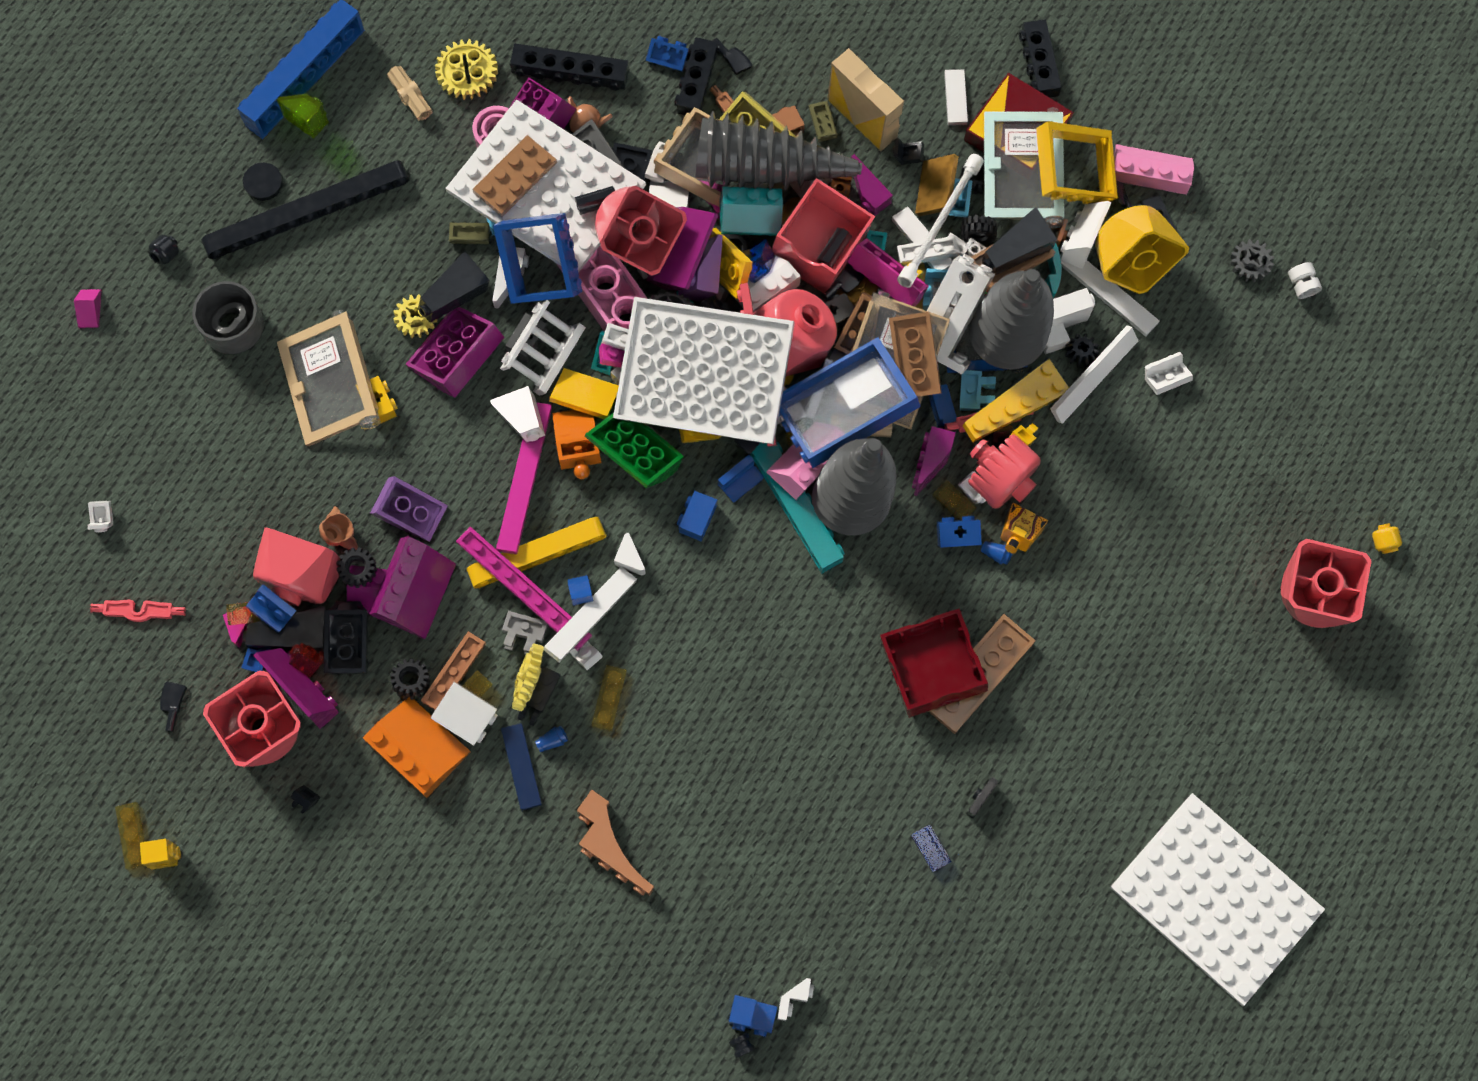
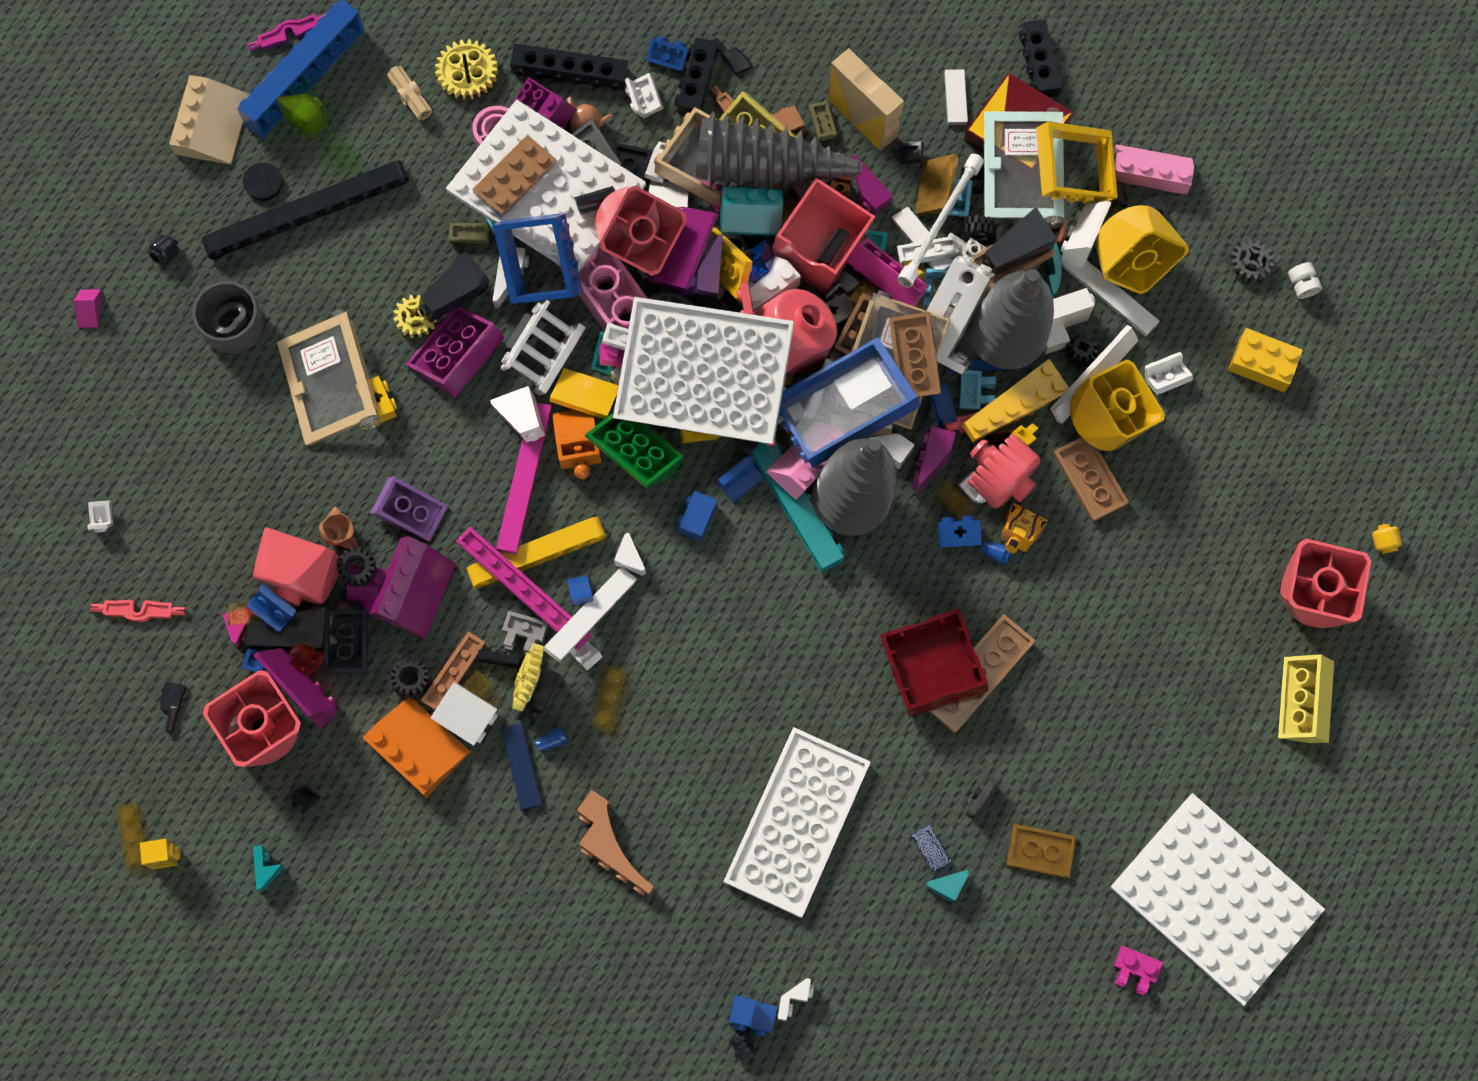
(208, 121): none -> tan slope
(264, 874): none -> teal slope
(278, 35): none -> dark pink piece
(499, 658): none -> black plate
(644, 95): none -> white bracket
(797, 822): none -> white plate
(898, 446): none -> white slope
(948, 886): none -> teal slope
(1041, 851): none -> pearl gold tile
(1090, 478): none -> medium nougat plate
(1114, 407): none -> yellow piece
(1138, 965): none -> dark pink plate
(1265, 360): none -> yellow brick
(1306, 699): none -> light yellow slope

